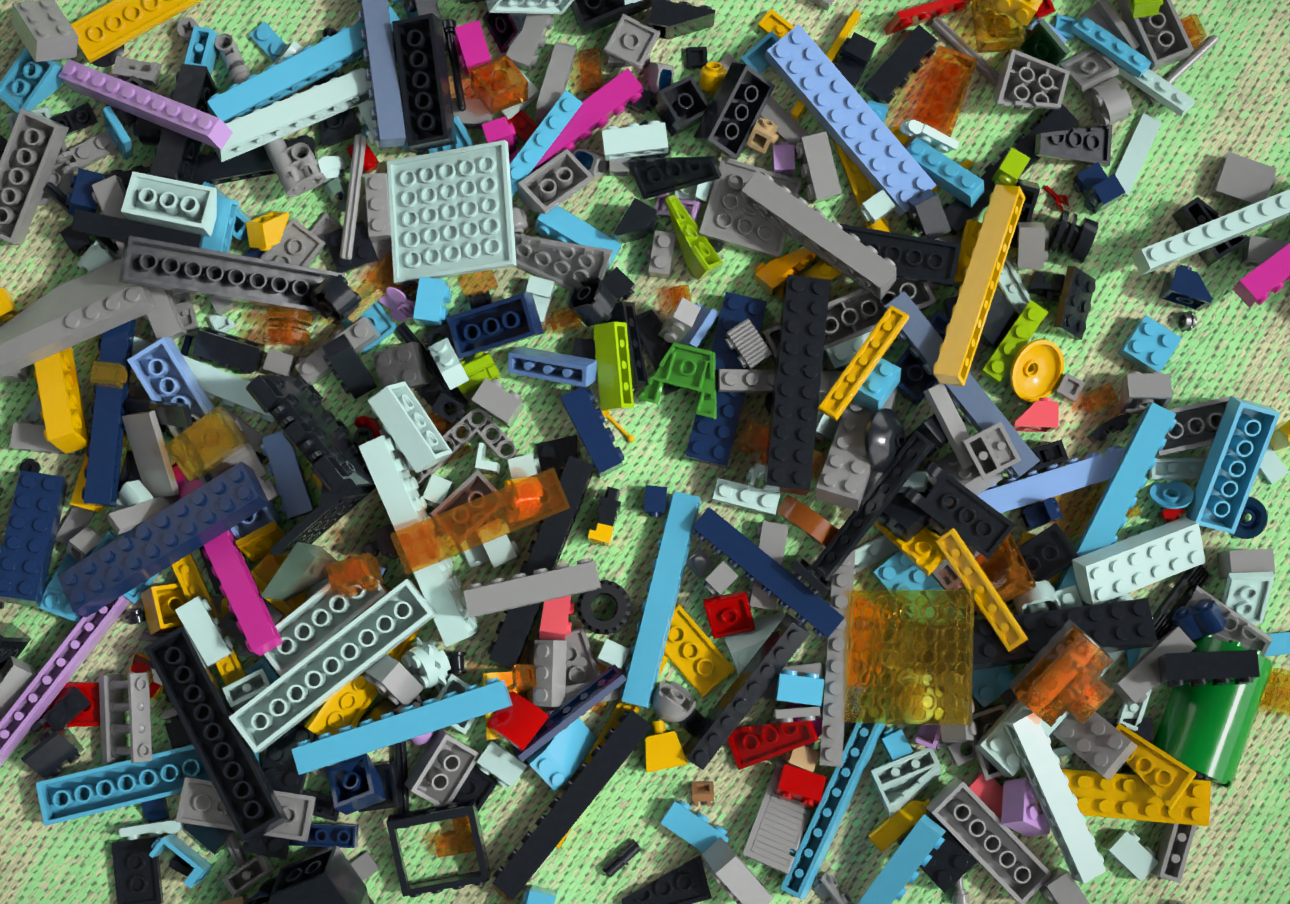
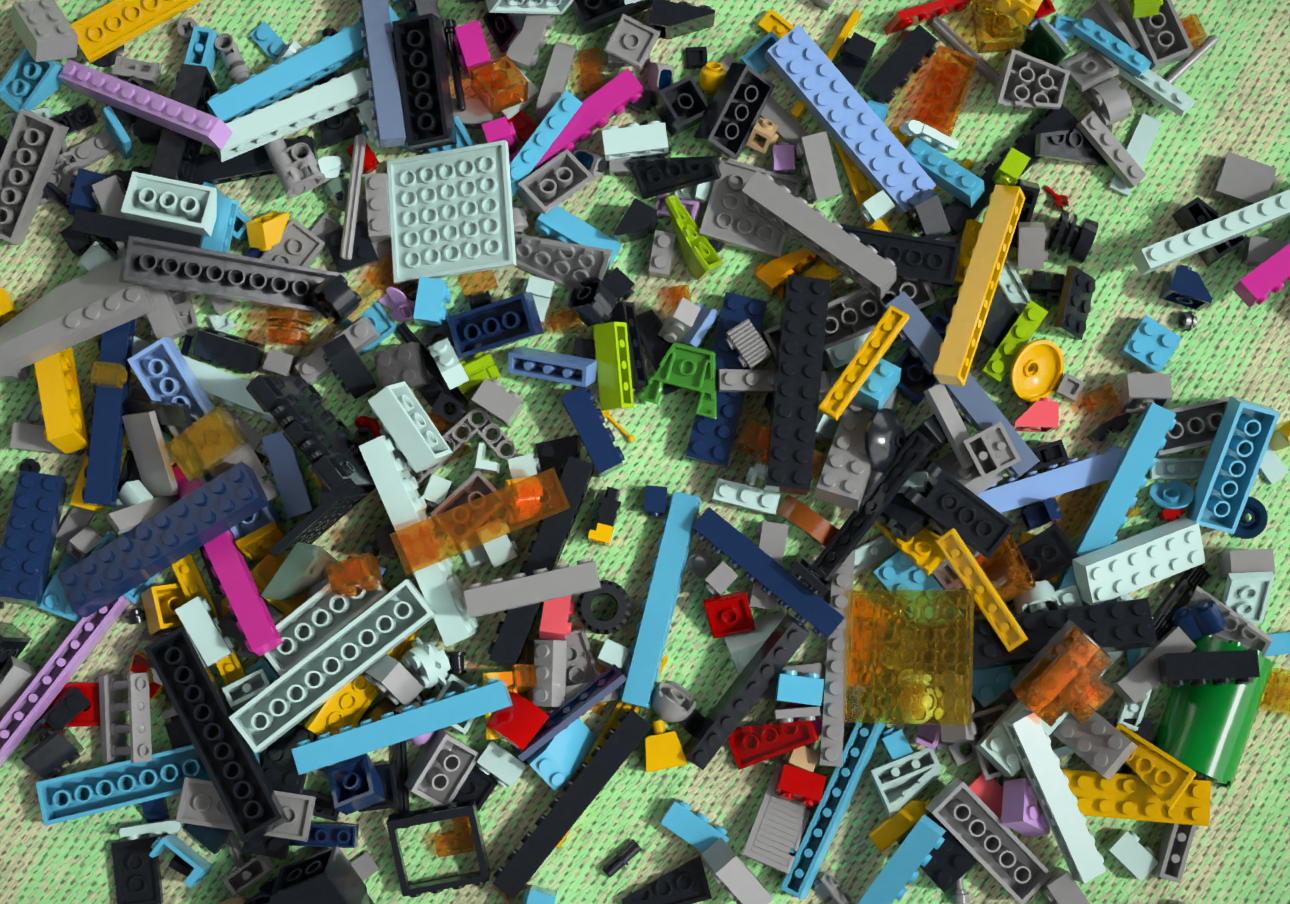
(695, 654): yellow tile -> none
(702, 792): medium nougat tile -> none
(1097, 188): dark blue brick -> none
(1111, 150): none -> light grey plate

